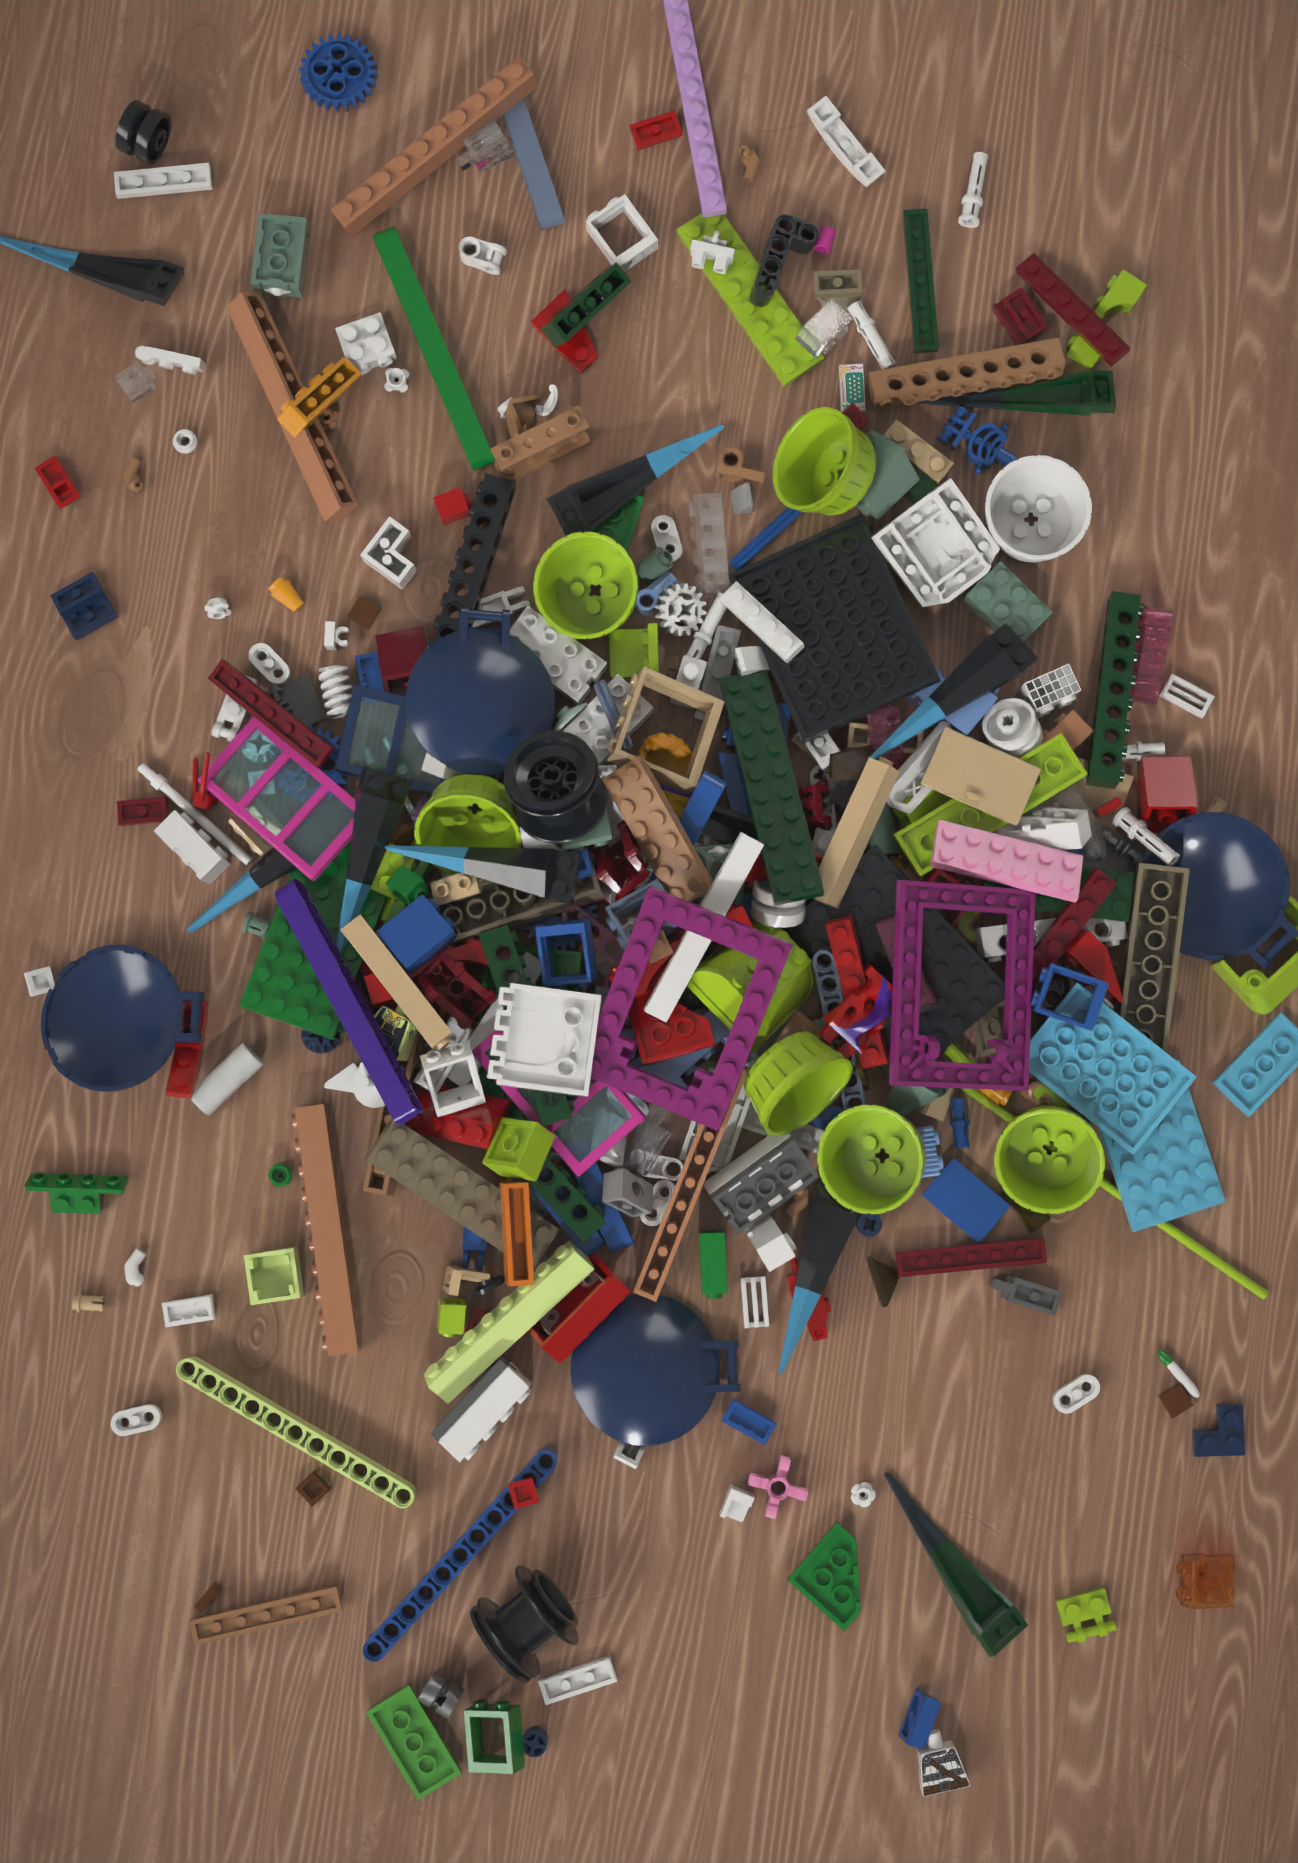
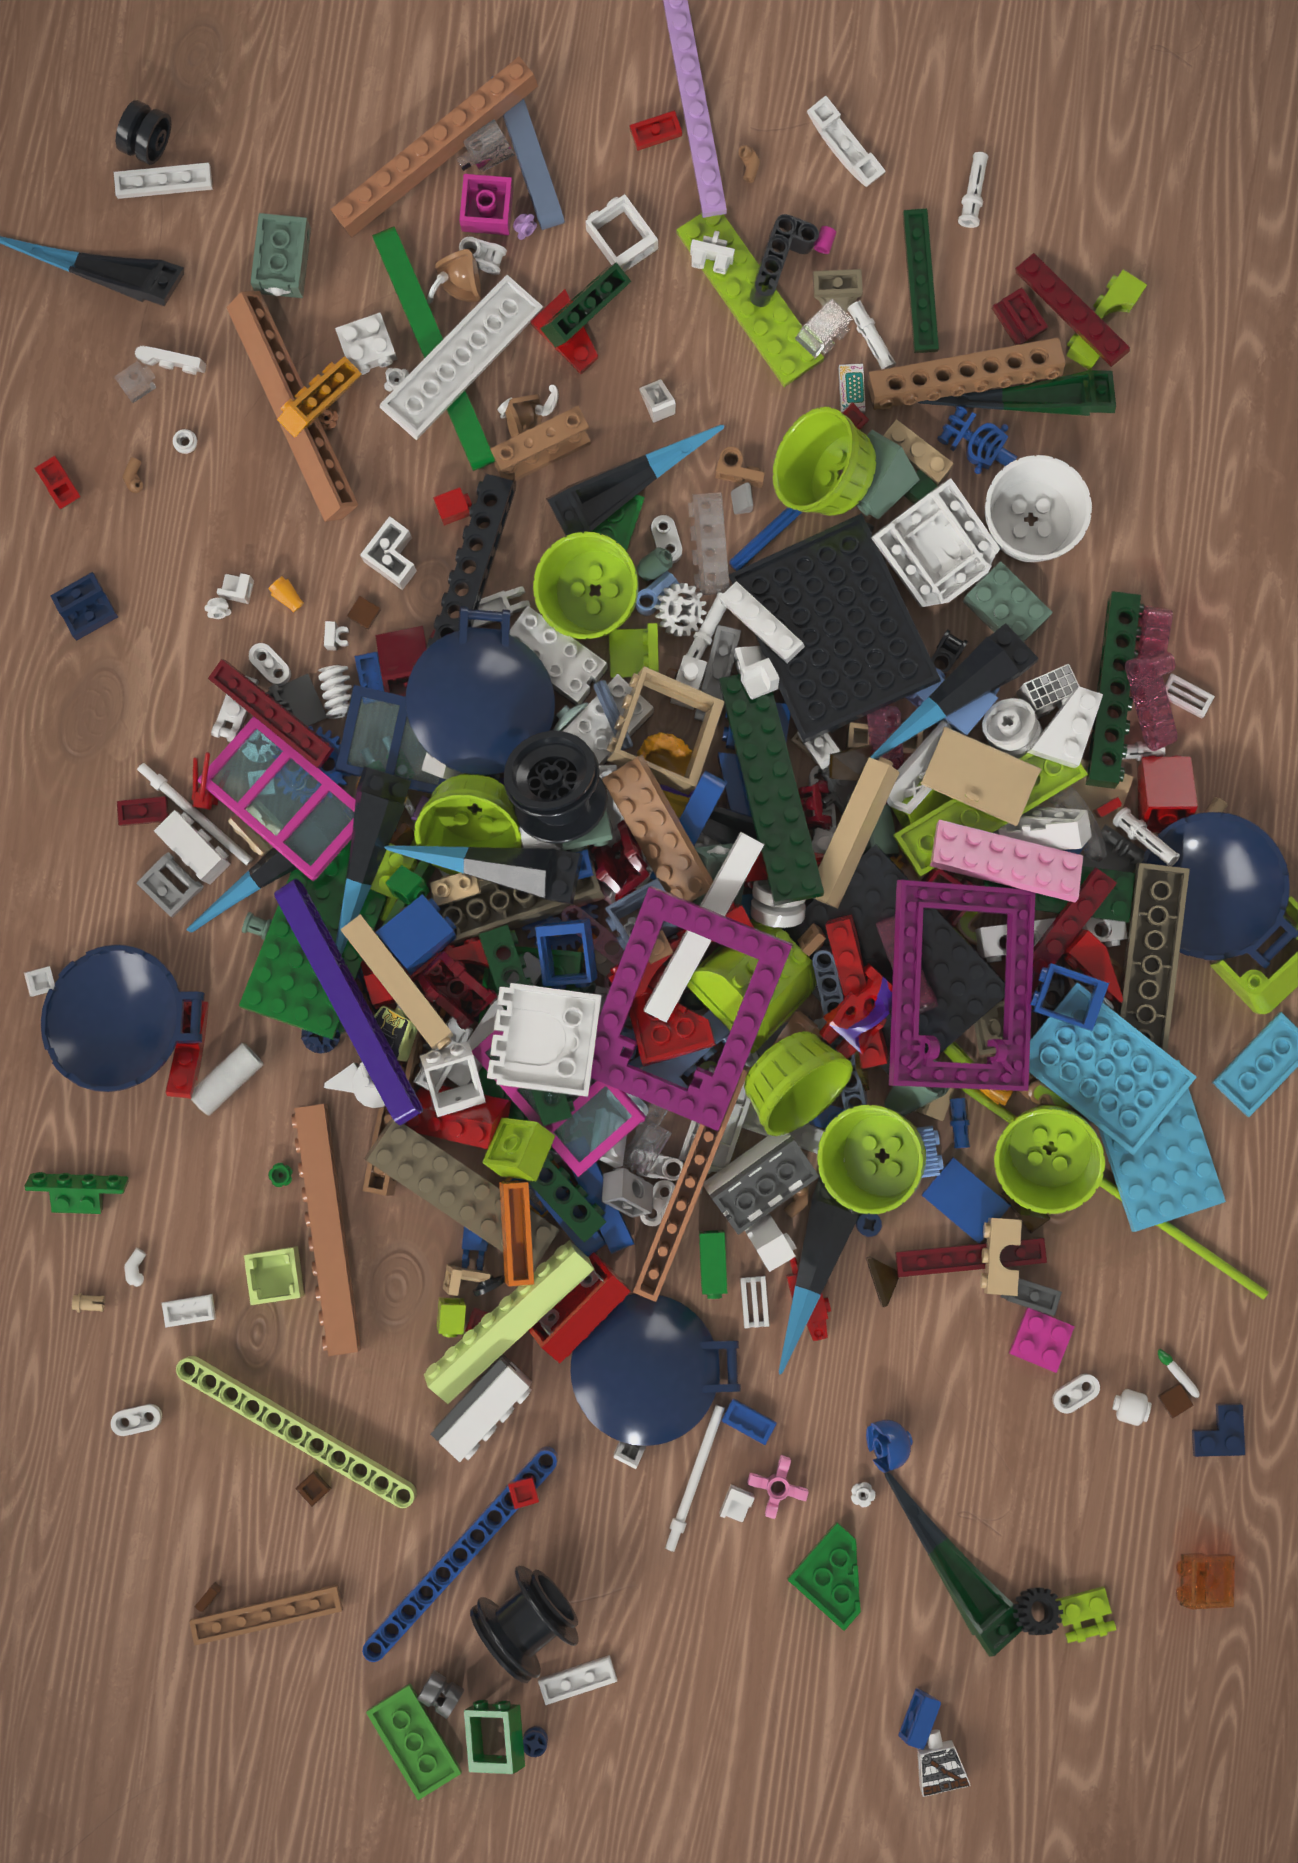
(163, 890): none -> light grey plate
(236, 588): none -> white panel
(324, 59): blue gear -> none
(458, 277): none -> medium nougat hat
(461, 357): none -> white plate
(486, 204): none -> dark pink brick
(524, 225): none -> lavender plate
(658, 400): none -> white slope
(678, 1524): none -> white bar
(759, 678): none -> white panel
(812, 939): none -> medium nougat plate
(890, 1444): none -> blue cylinder
(948, 650): none -> black piece
(996, 1277): none -> tan arch
(1025, 1611): none -> black tyre
(1041, 1339): none -> dark pink plate
(1069, 730): none -> white wedge
(1132, 1407): none -> white head
(1151, 697): none -> clear pink beam

